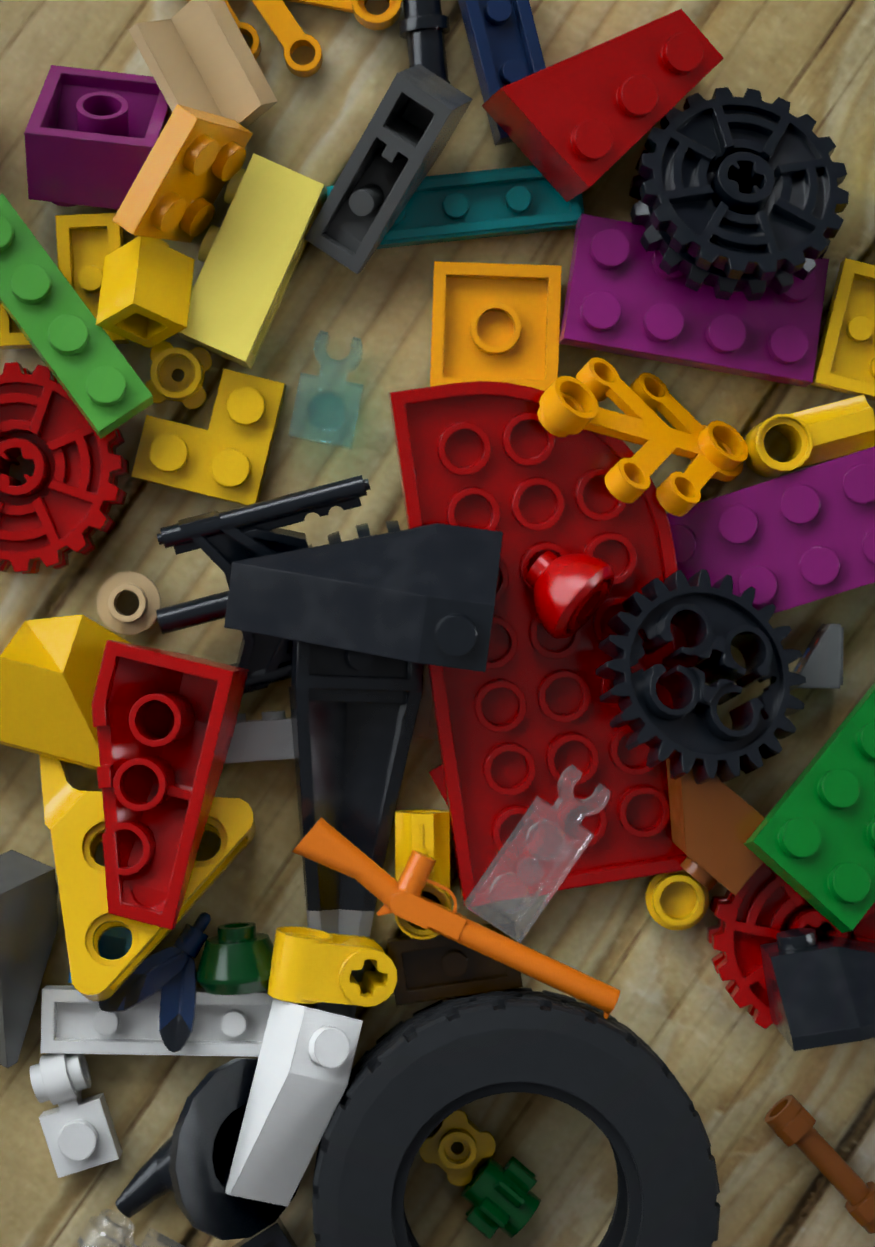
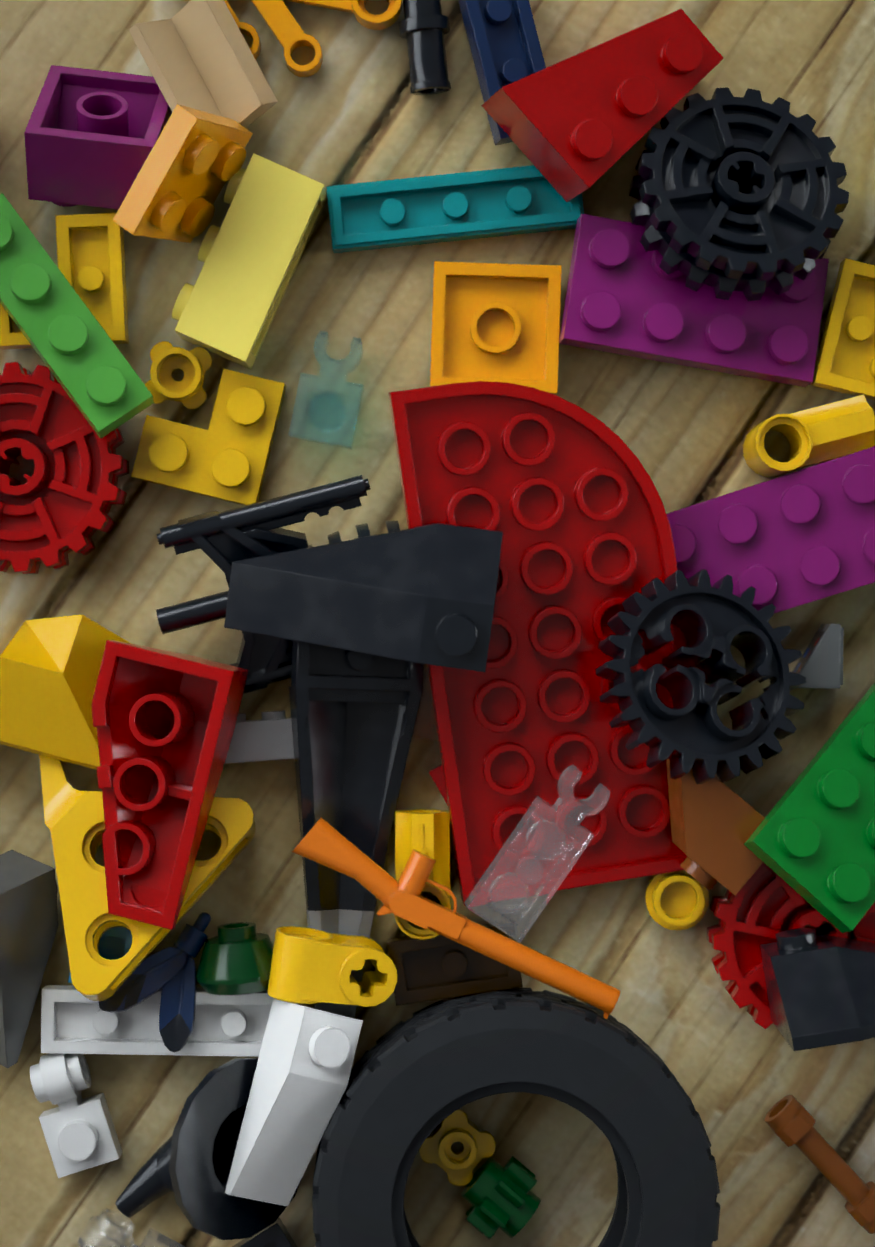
(145, 291): yellow brick -> none
(148, 598): tan plate -> none
(387, 165): dark grey slope -> none
(568, 590): red brick -> none
(714, 449): light orange plant -> none

